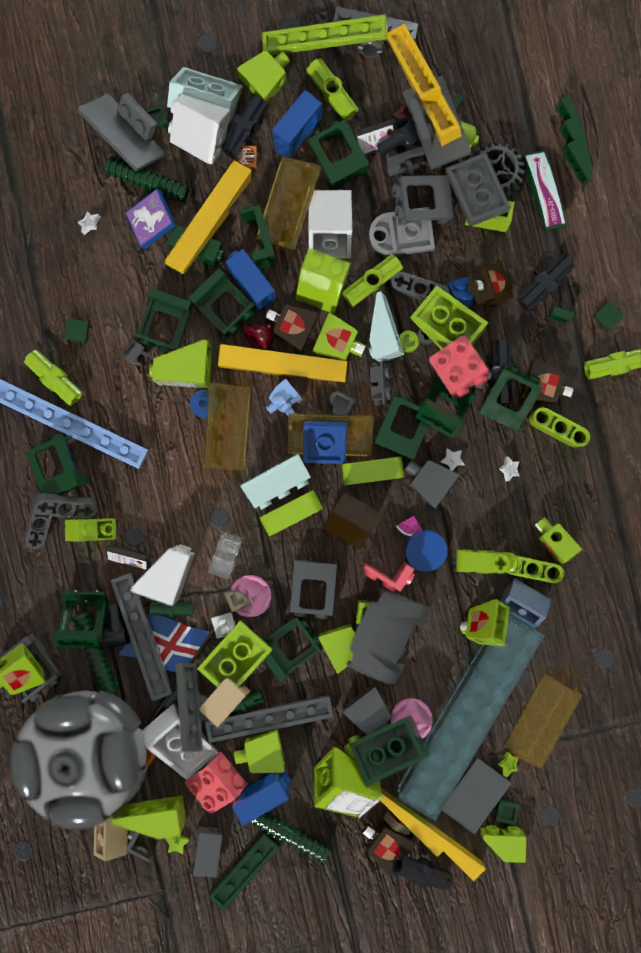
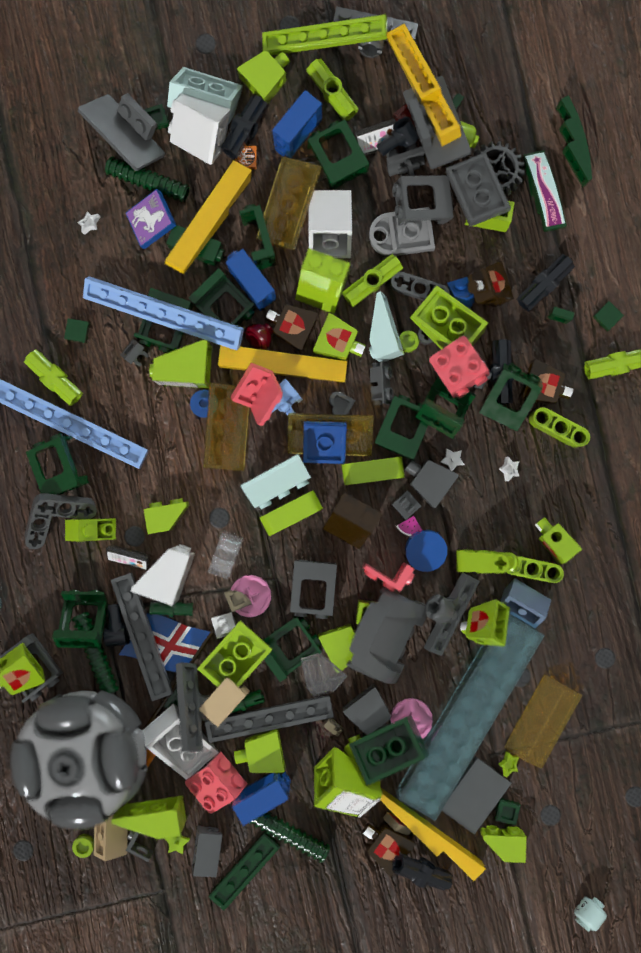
(83, 845): none -> lime tile
(163, 313): none -> light blue plate
(165, 517): none -> lime slope
(258, 391): none -> coral bracket
(321, 675): none -> clear slope
(332, 726): none -> dark tan tile
(406, 505): none -> dark grey tile
(448, 612): none -> dark grey plate
(590, 914): none -> light aqua head

